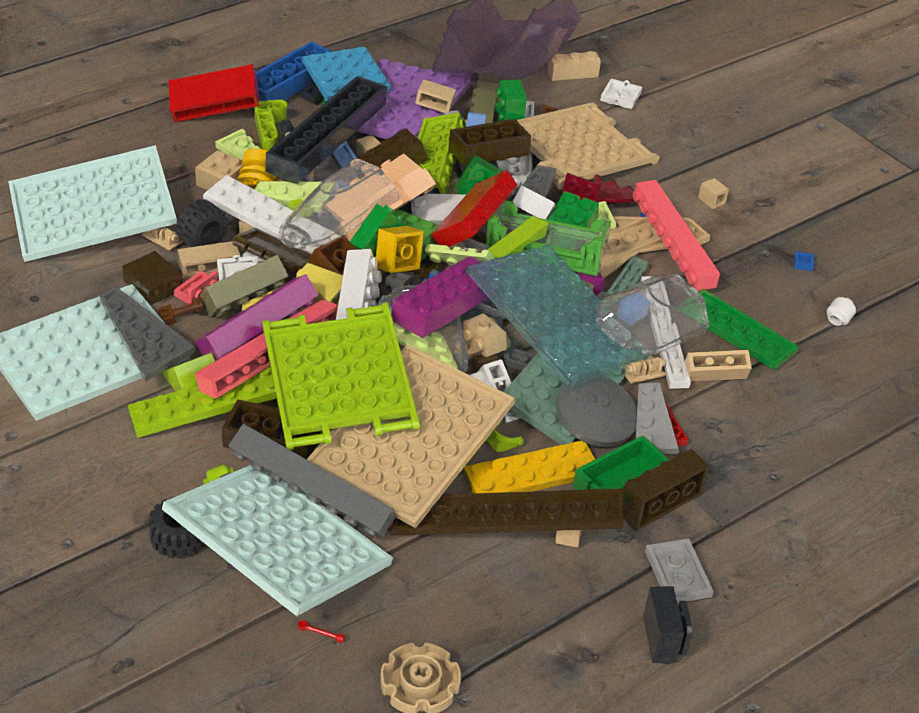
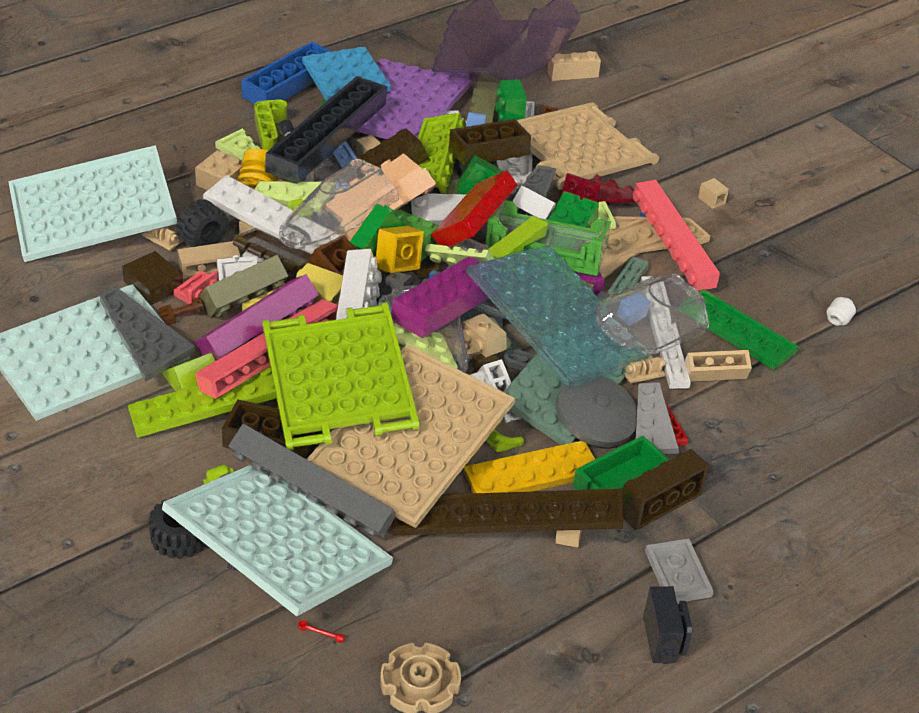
(213, 93): red brick -> none
(312, 94): black plate -> none
(435, 96): tan brick -> none
(621, 94): white plate -> none
(803, 261): blue tile -> none

